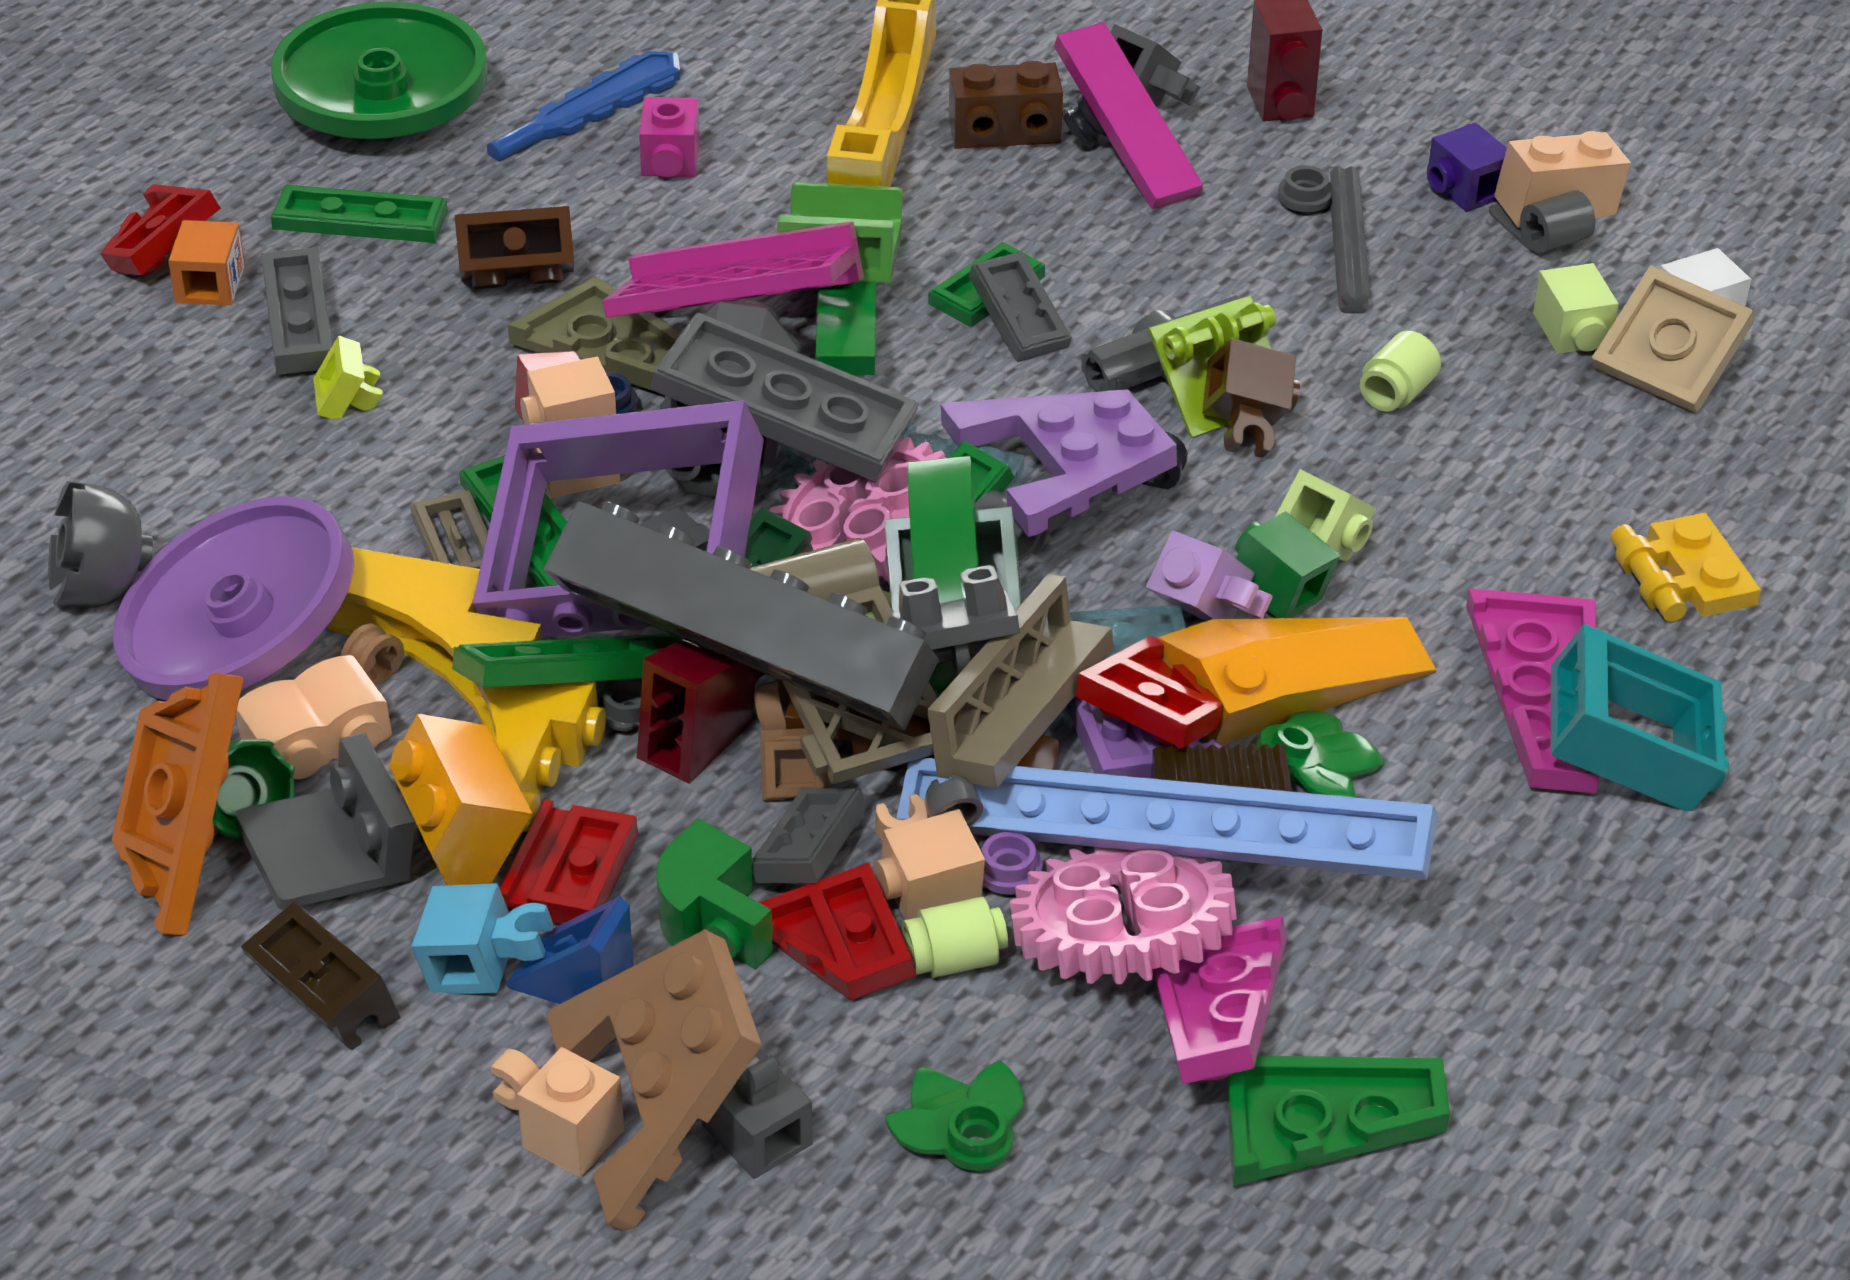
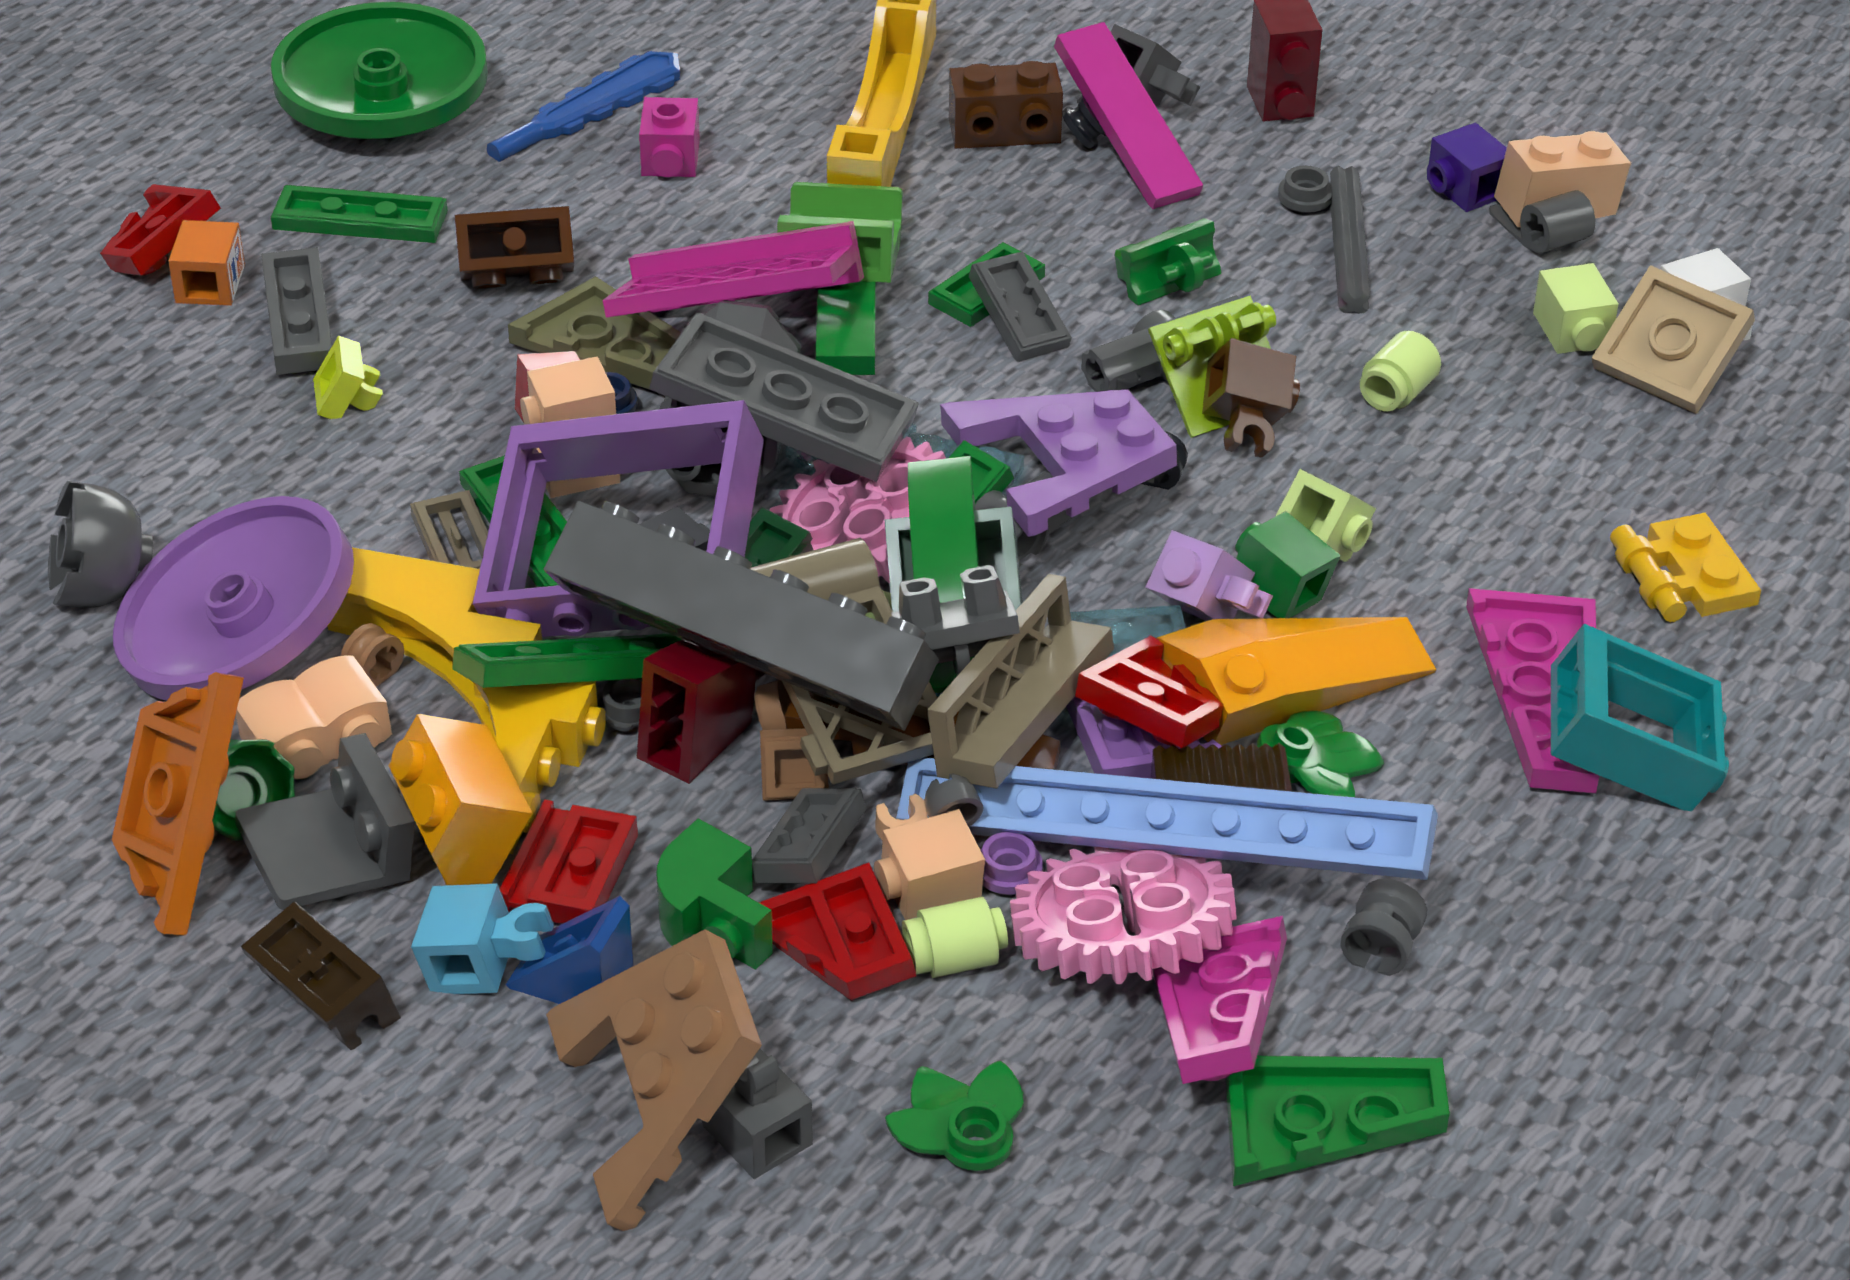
(565, 1109): light nougat brick -> none
(1168, 262): none -> green hips
(1390, 918): none -> dark grey wheel

